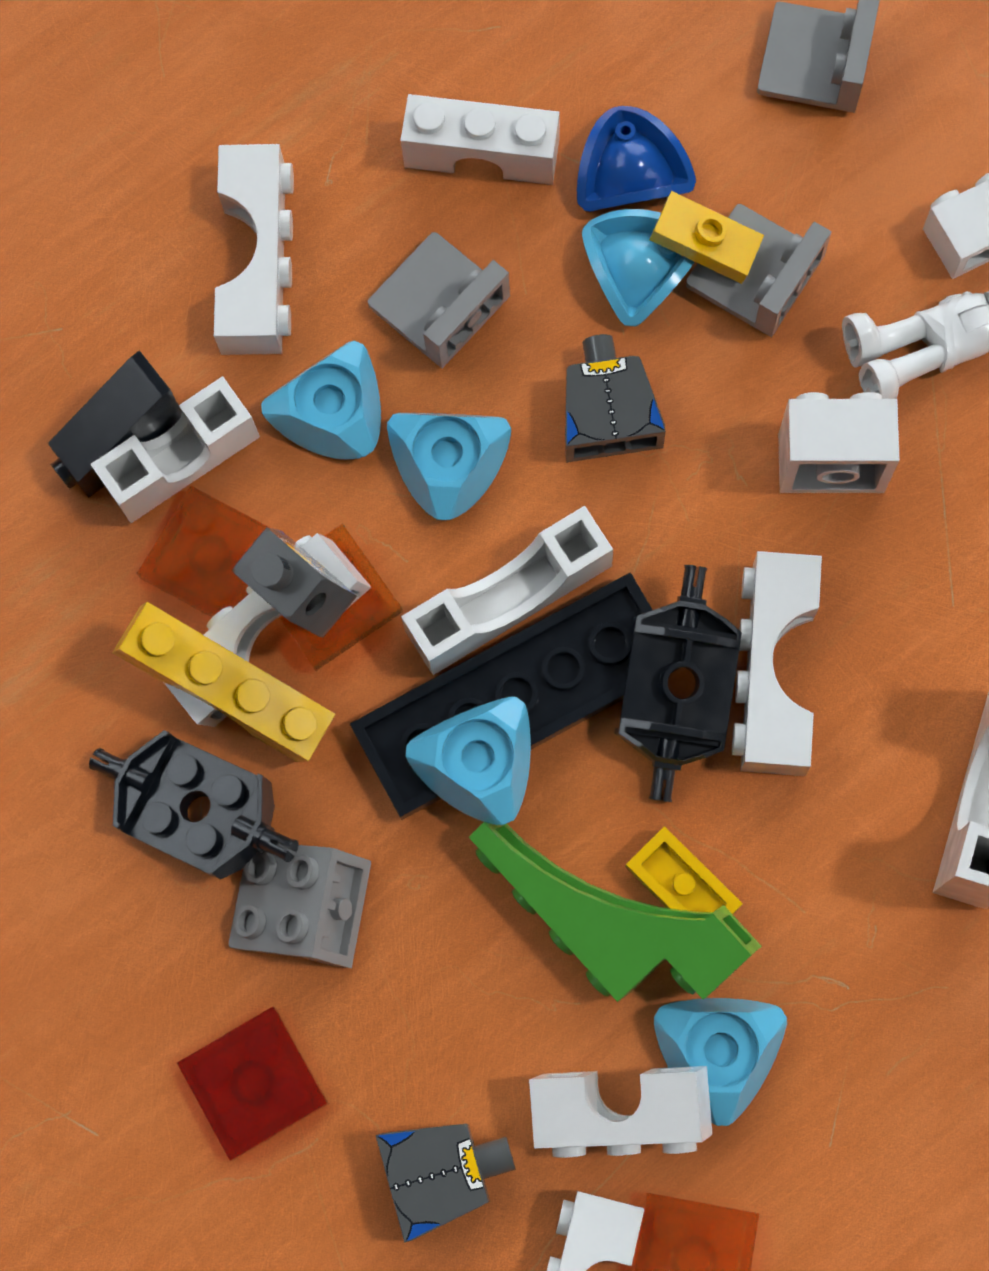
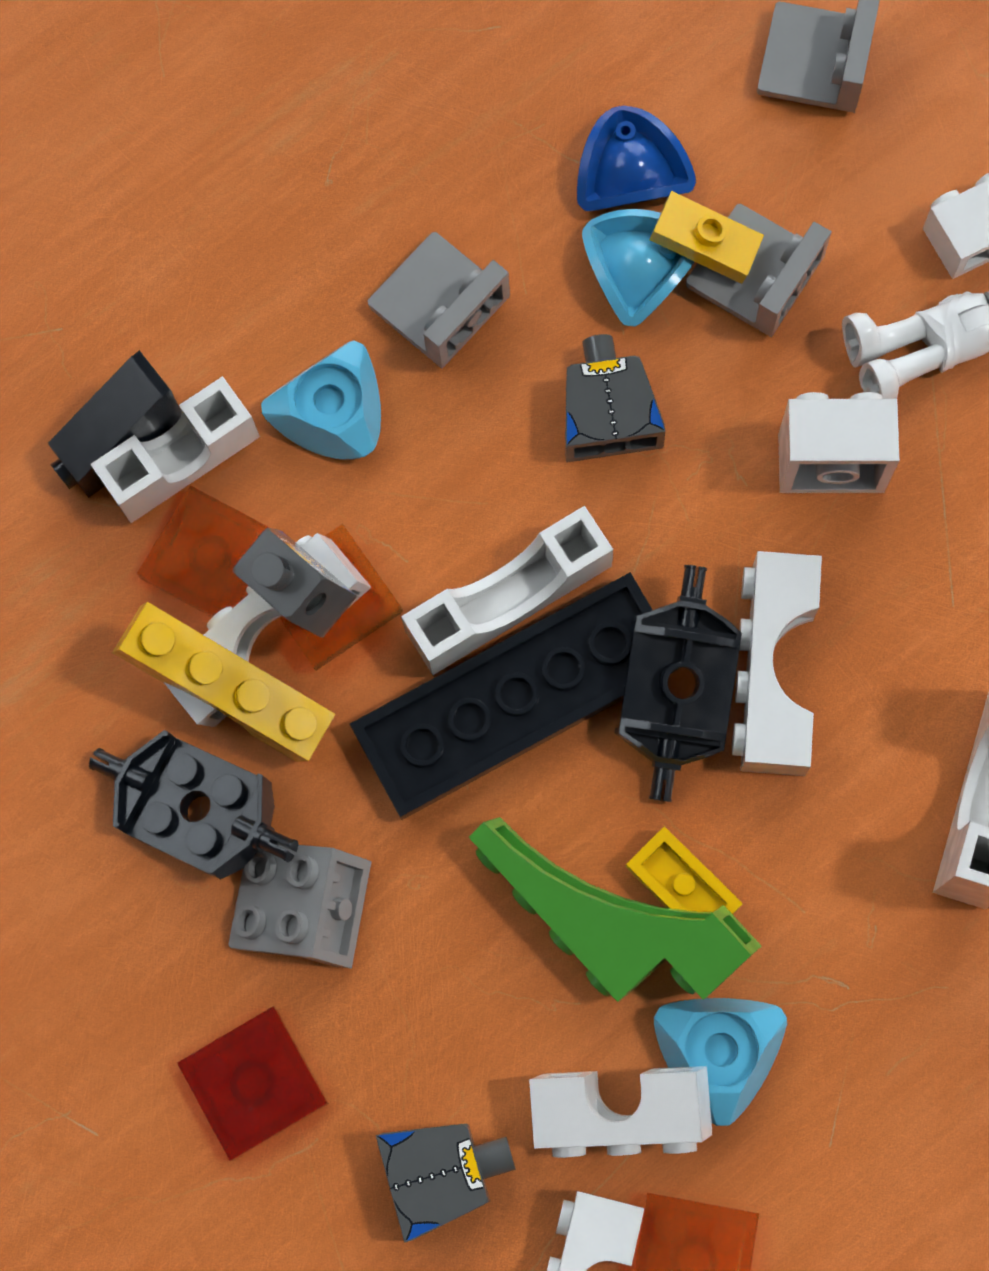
(251, 307): white arch -> none
(448, 458): medium azure hat -> none
(478, 759): medium azure hat -> none
(513, 137): white arch -> none

